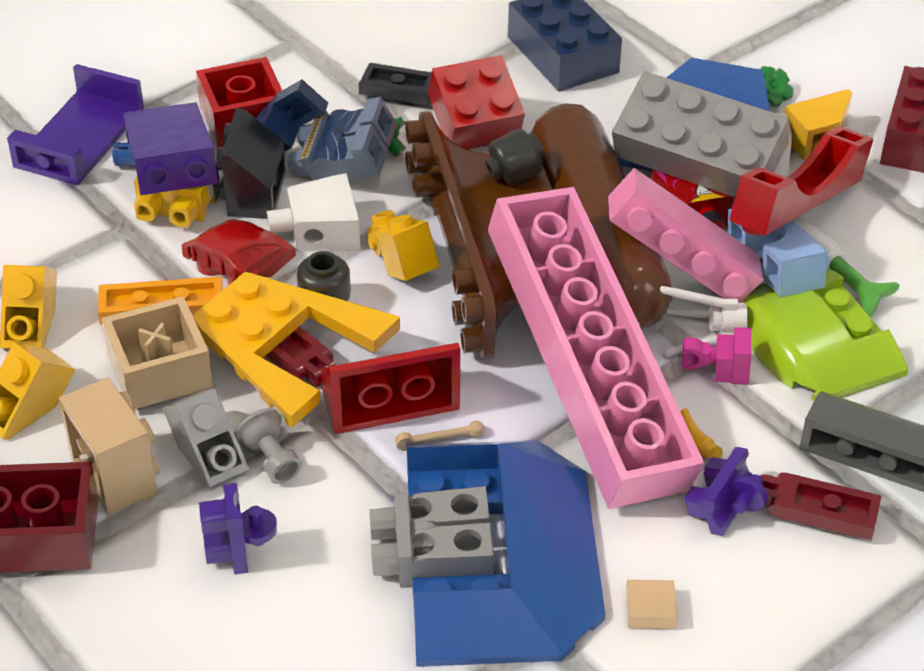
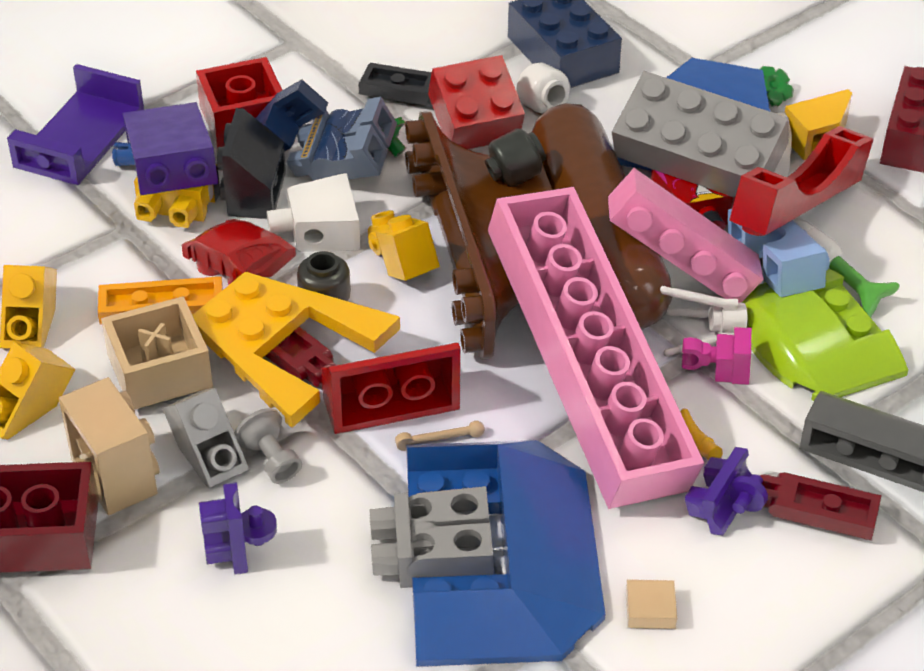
(542, 87): none -> white head

